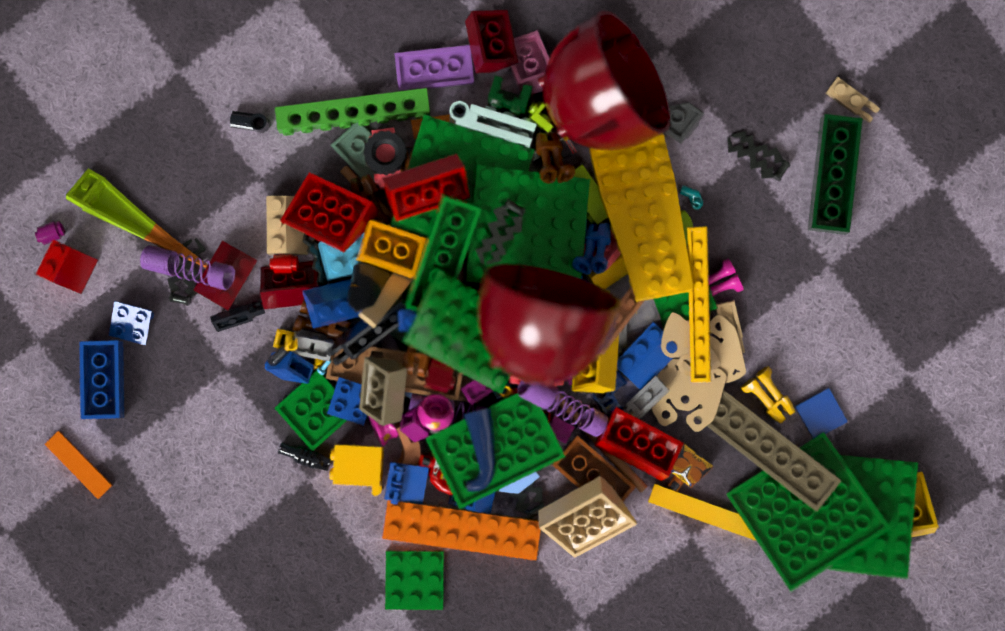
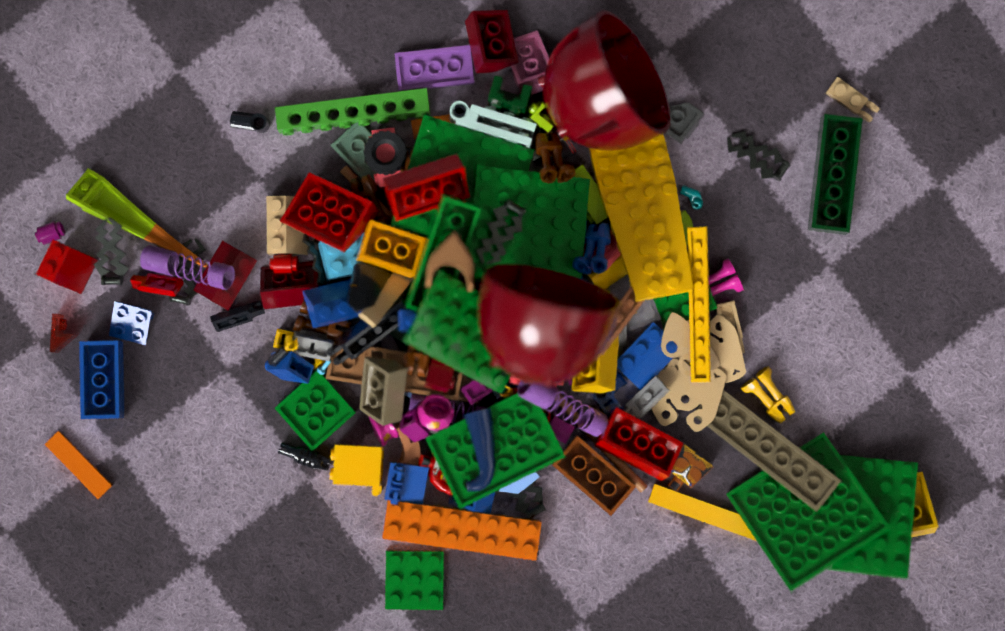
(58, 339): none -> clear red slope
(110, 245): none -> pearl dark grey piece
(157, 284): none -> red hinge
(346, 401): blue hinge -> none
(454, 254): none -> medium nougat animal
(586, 517): tan slope -> none
(821, 413): blue tile -> none

